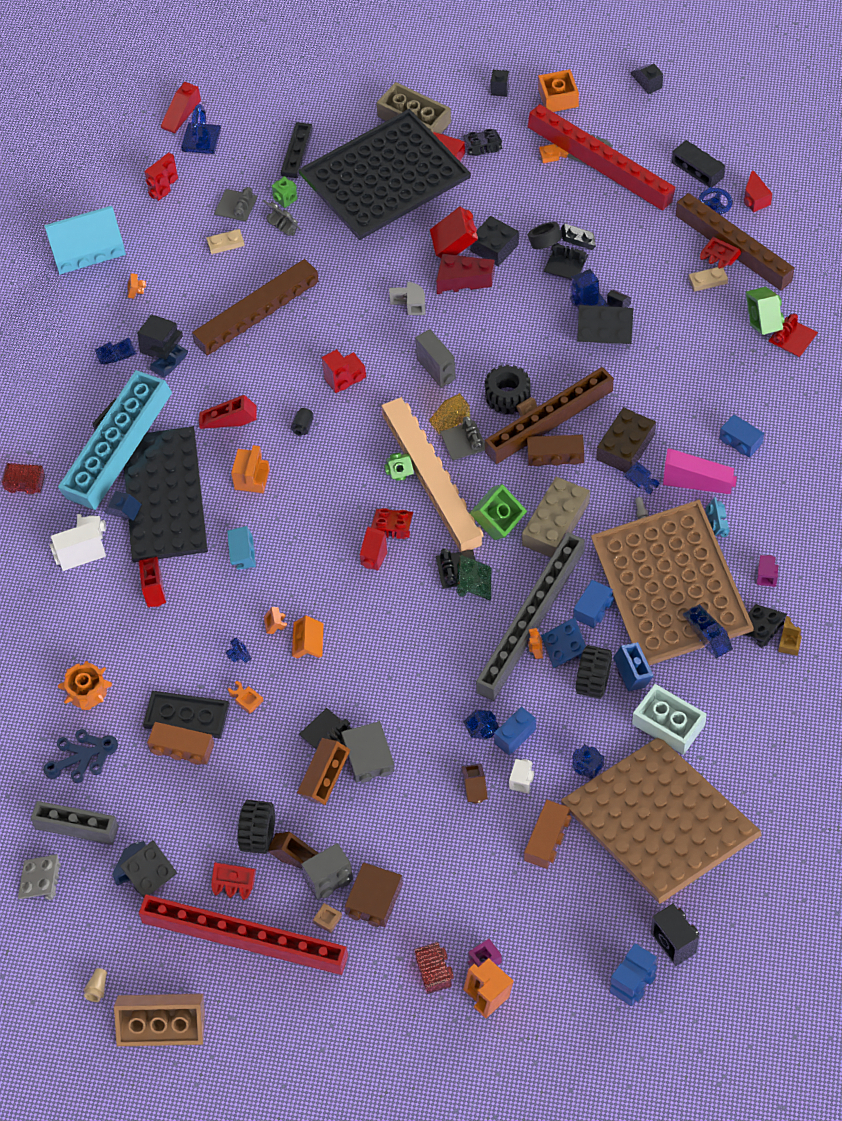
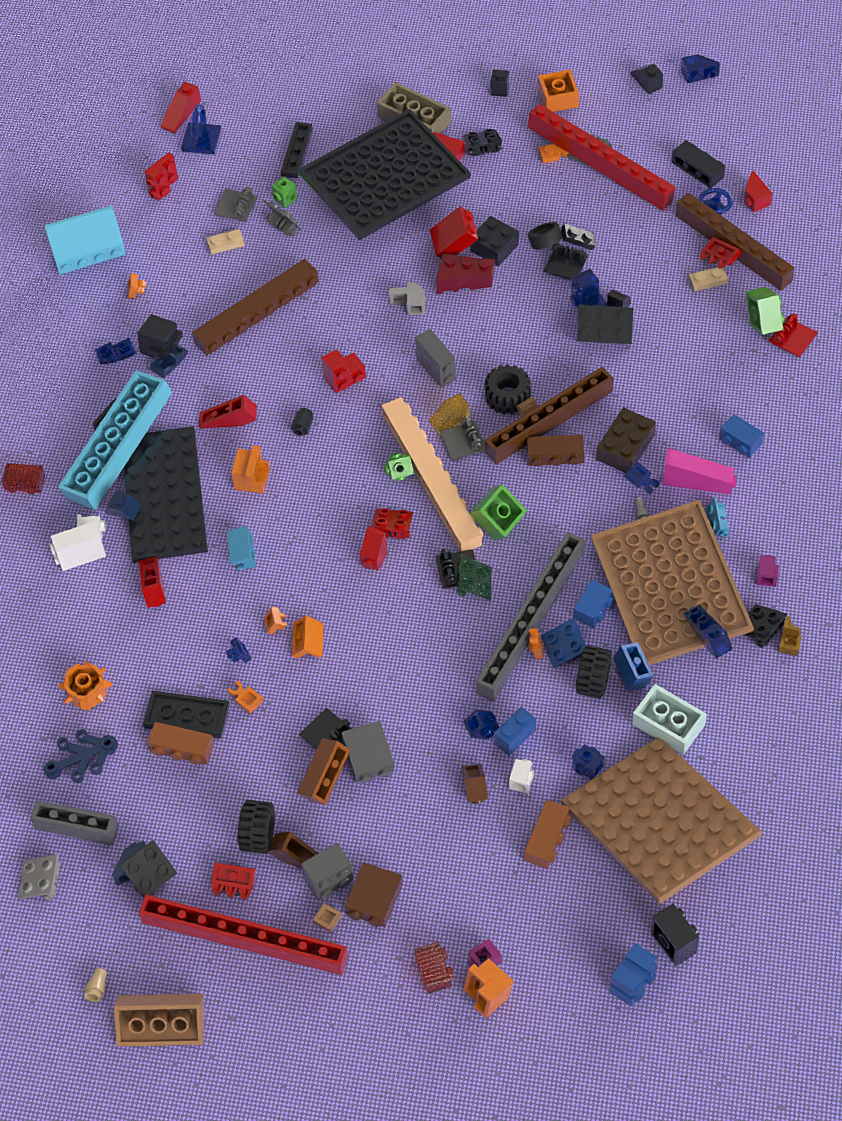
(555, 516): dark tan brick -> none
(699, 68): none -> clear blue slope

